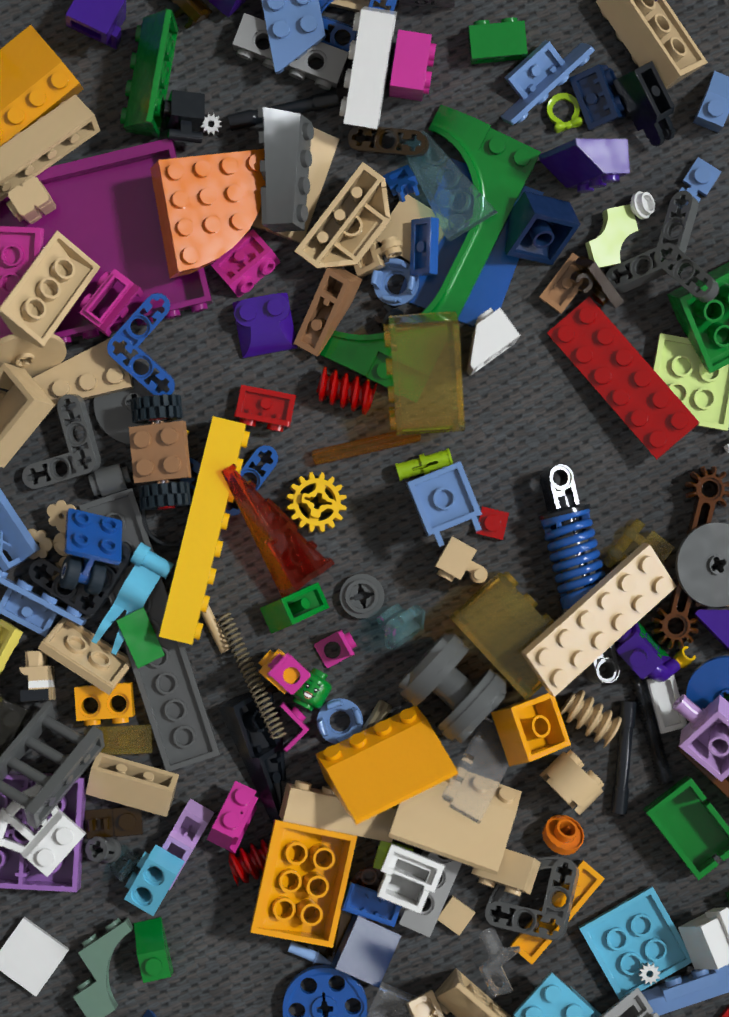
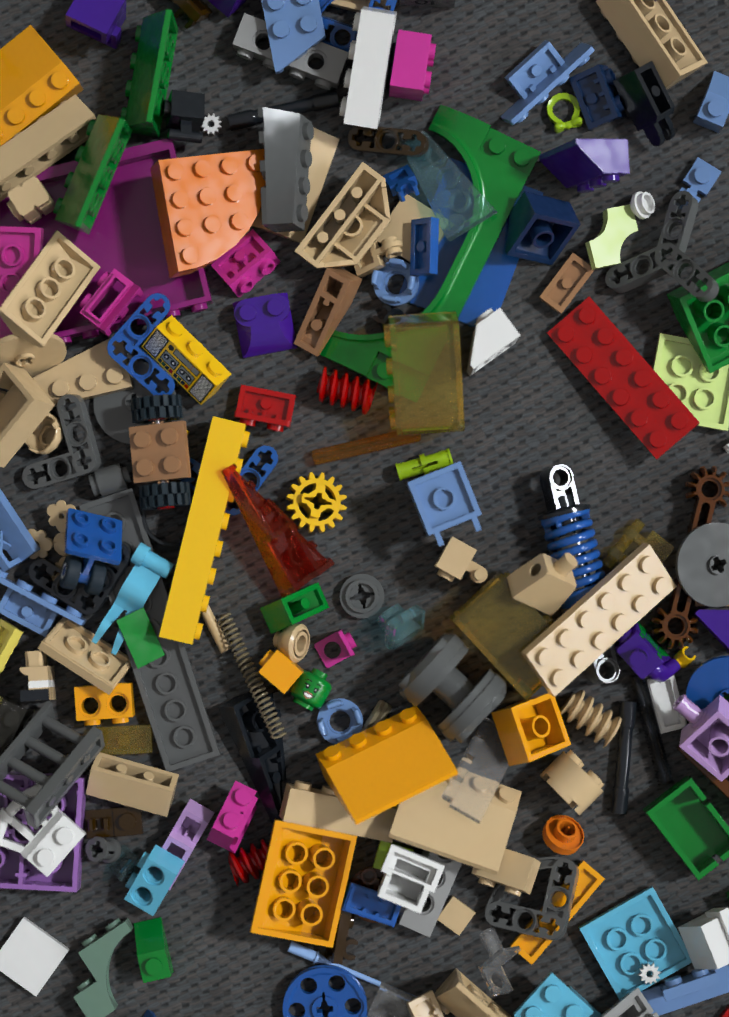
(46, 436): none -> tan hair
(93, 173): none -> green slope
(186, 359): none -> yellow brick
(280, 664): dark pink bracket -> none
(293, 642): none -> tan brick
(298, 717): dark pink bracket -> none
(365, 950): tile -> none
(492, 523): red plate -> none
(497, 41): green brick -> none
(544, 582): none -> tan torso
(594, 278): dark brown plate -> none

